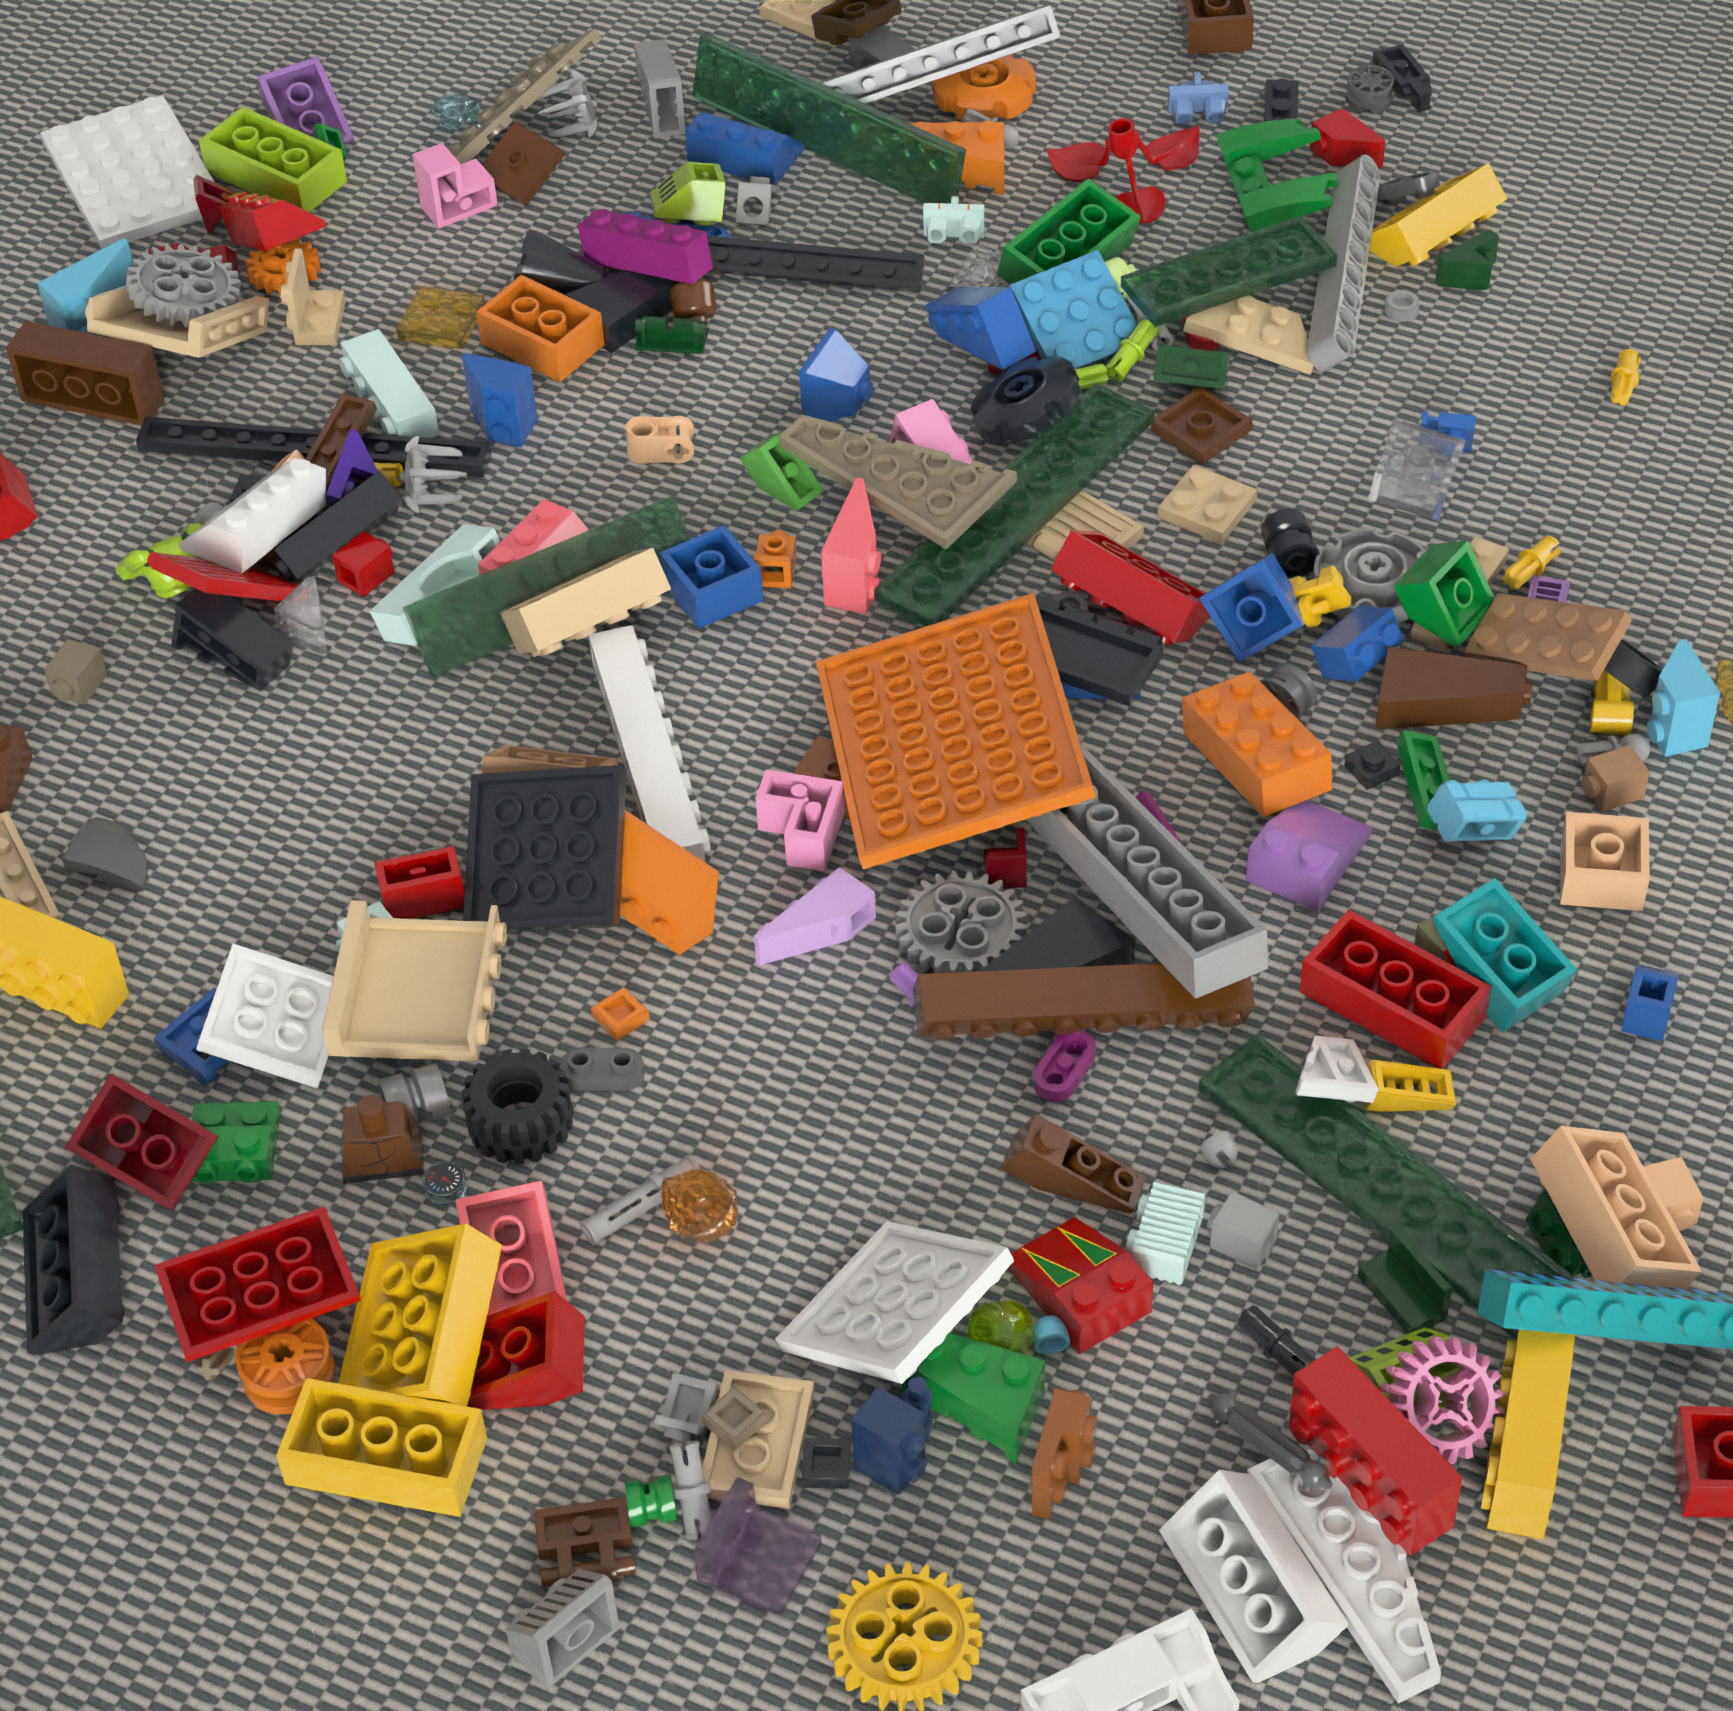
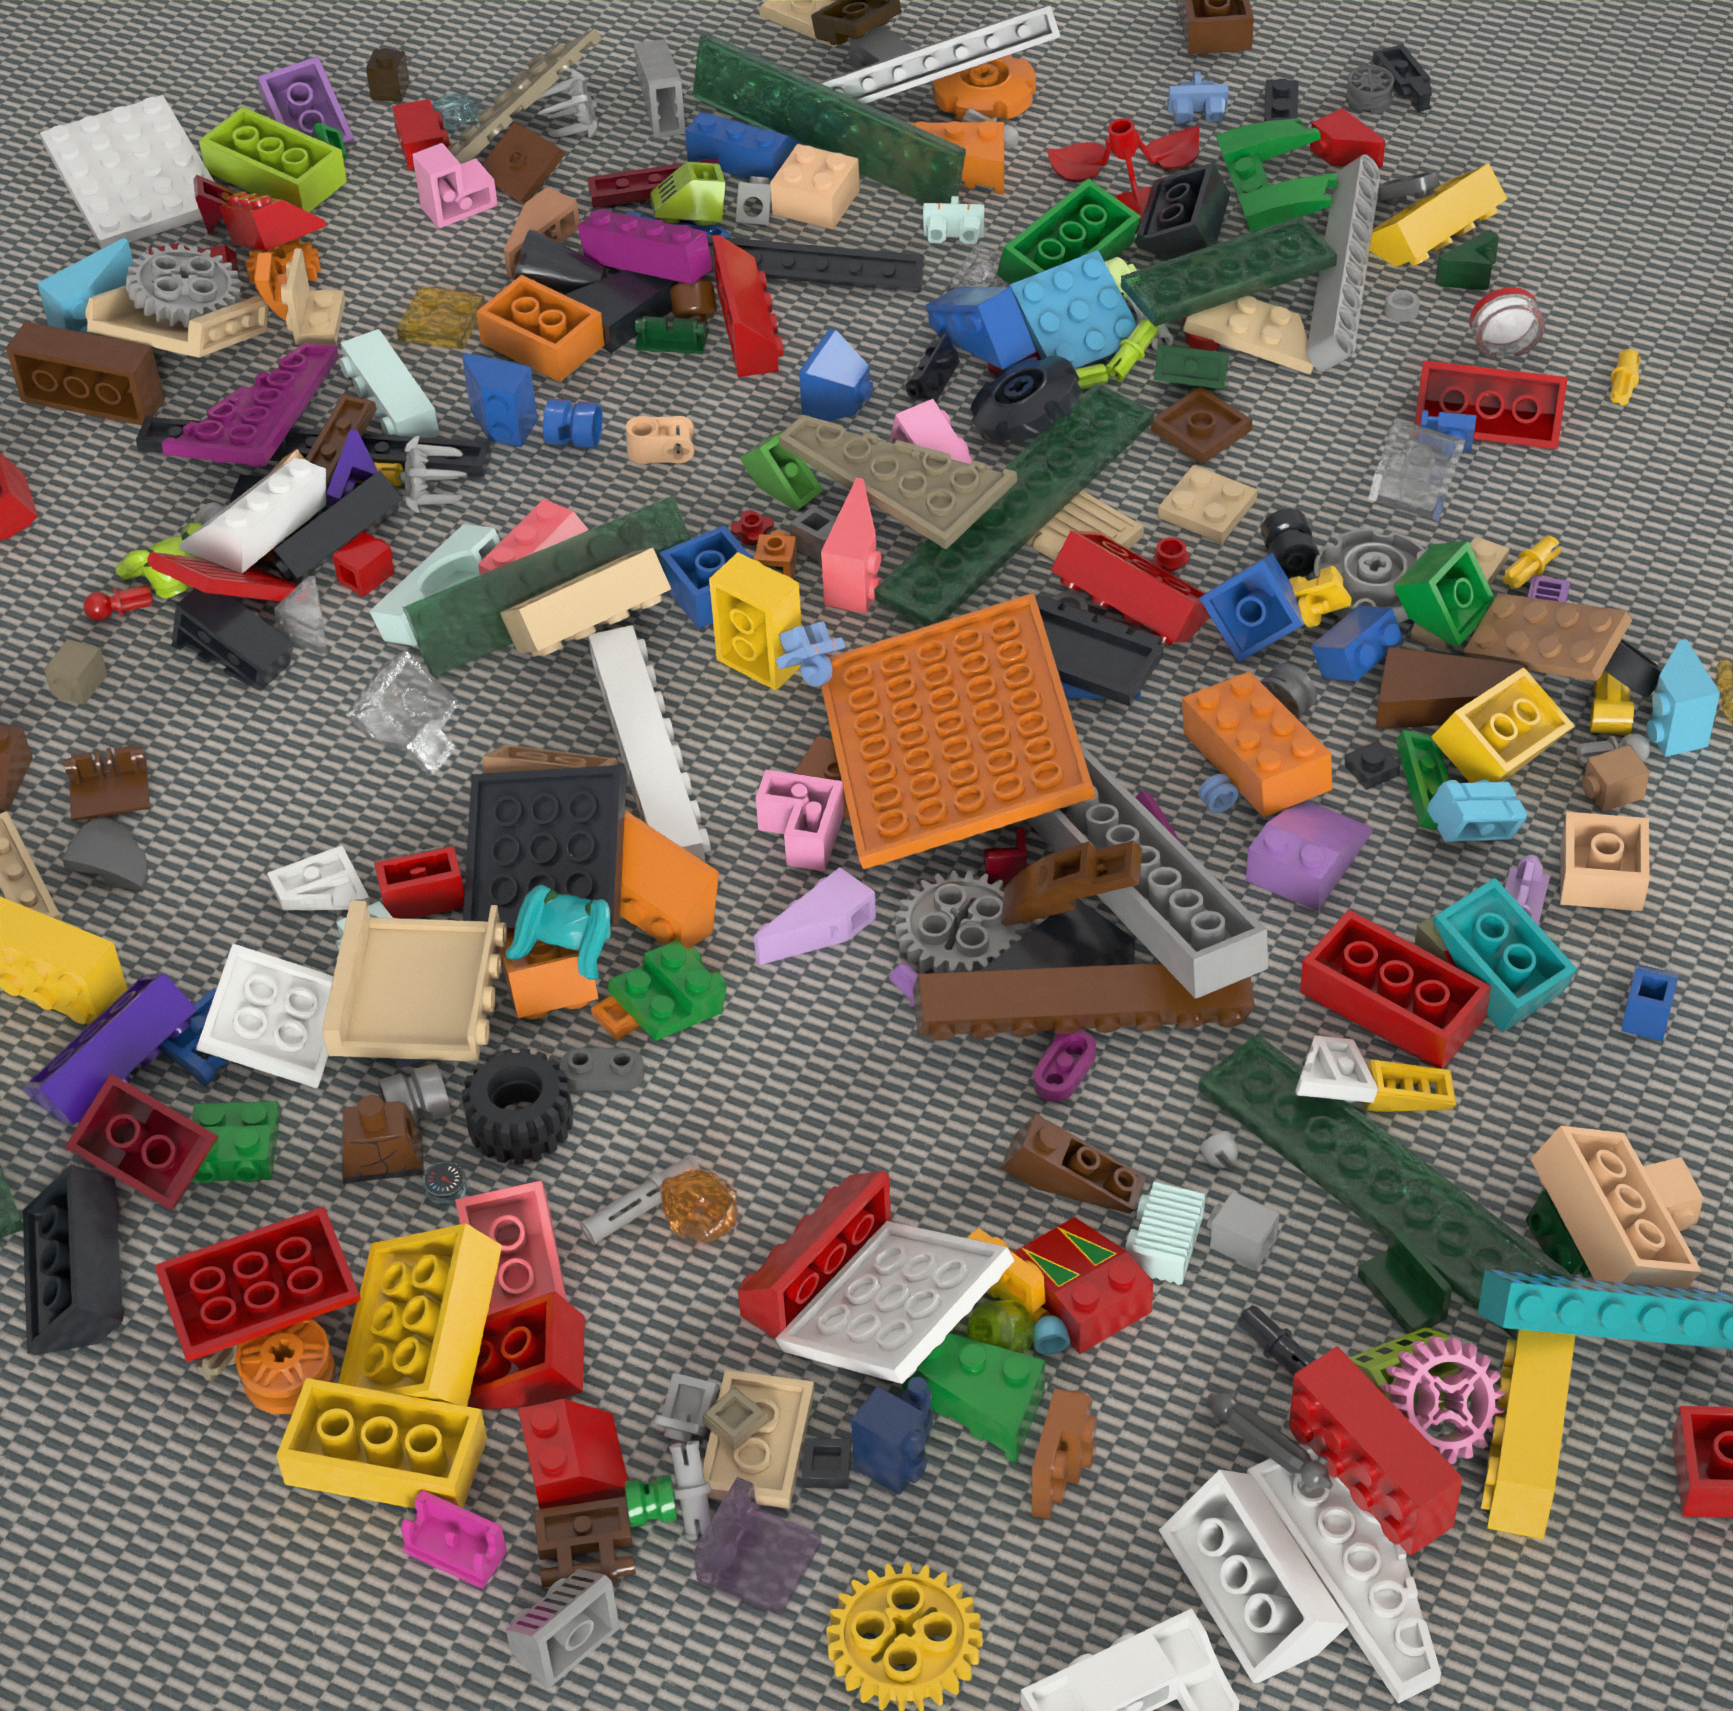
(100, 606): none -> red axle
(108, 783): none -> reddish brown hinge
(112, 1044): none -> dark purple slope
(256, 419): none -> magenta wing
(269, 283): none -> orange slope
(318, 883): none -> white wing
(387, 75): none -> dark brown brick
(400, 701): none -> clear slope
(418, 128): none -> red brick
(429, 747): none -> clear plate
(453, 1540): none -> dark pink hinge
(545, 980): none -> orange slope
(547, 213): none -> nougat slope
(562, 922): none -> teal hair
(572, 423): none -> blue wheel
(572, 1453): none -> red slope
(630, 185): none -> dark red plate
(669, 990): none -> green plate
(746, 310): none -> red slope
(748, 615): none -> yellow brick
(751, 526): none -> red plate
(807, 648): none -> medium blue hips
(812, 531): none -> flat silver brick
(815, 186): none -> light nougat brick
(815, 1251): none -> red slope
(934, 370): none -> black hinge
(1019, 1282): none -> light orange plate
(1068, 875): none -> reddish brown slope
(1171, 554): none -> red plate
(1184, 212): none -> black slope
(1218, 793): none -> medium blue bush
(1502, 729): none -> yellow slope
(1506, 403): none -> red slope
(1507, 323): none -> clear piece
(1528, 885): none -> lavender hinge

